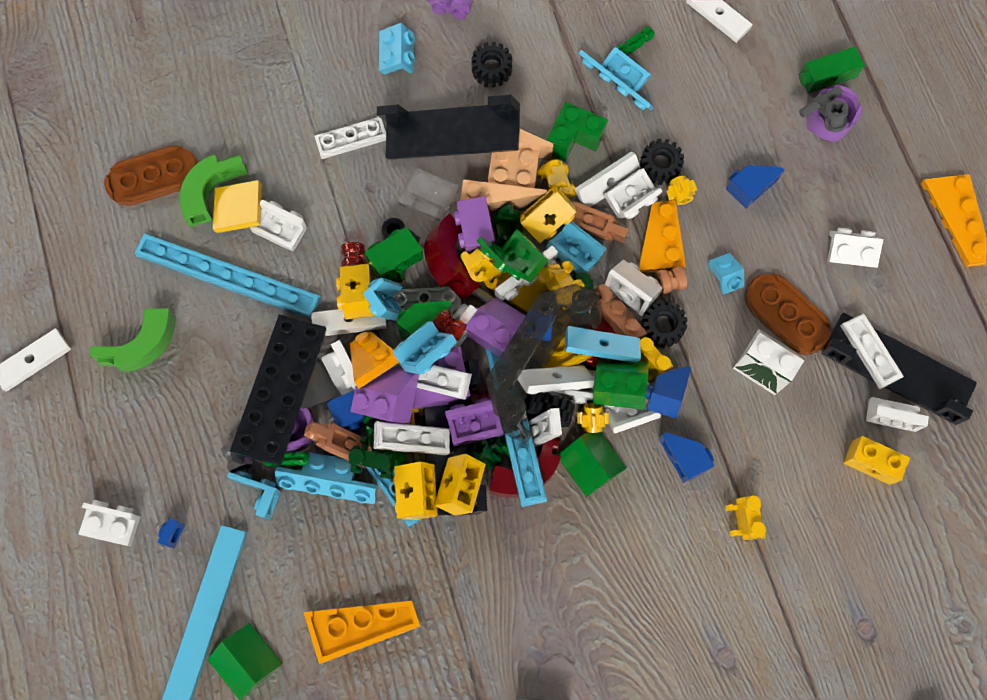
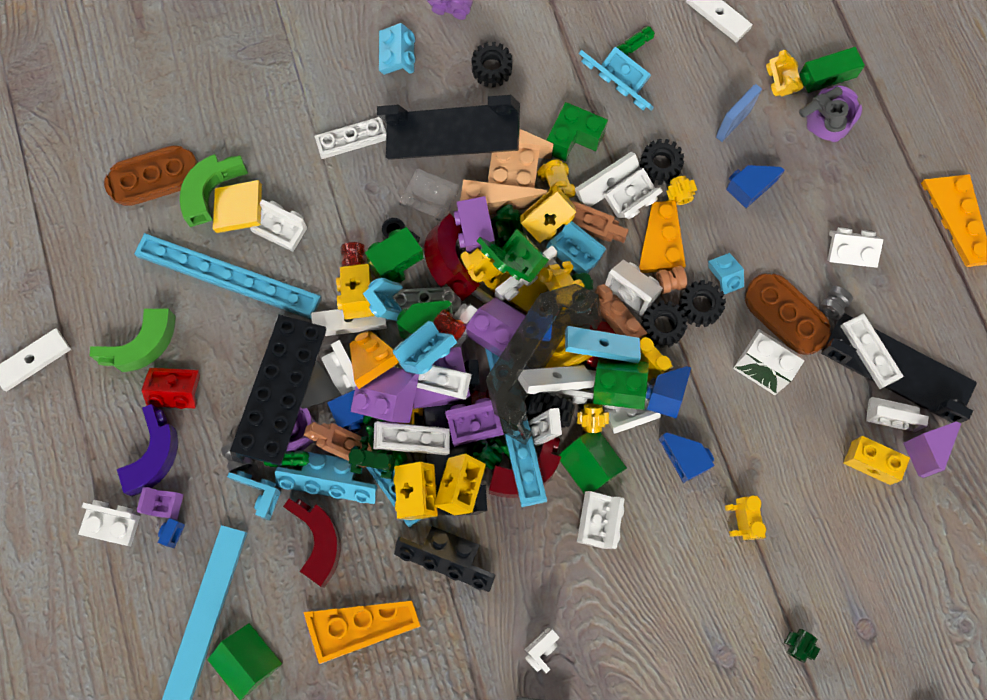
(157, 459): none -> dark purple arch
(160, 503): none -> medium lavender bracket
(171, 387): none -> red bracket
(327, 546): none -> dark red arch
(448, 556): none -> black bracket
(543, 644): none -> white bracket
(600, 520): none -> white bracket
(712, 294): none -> black tyre
(738, 112): none -> medium blue tile
(785, 73): none -> yellow piece
(802, 645): none -> dark green gear
(837, 300): none -> flat silver wheel
(932, 449): none -> medium lavender slope

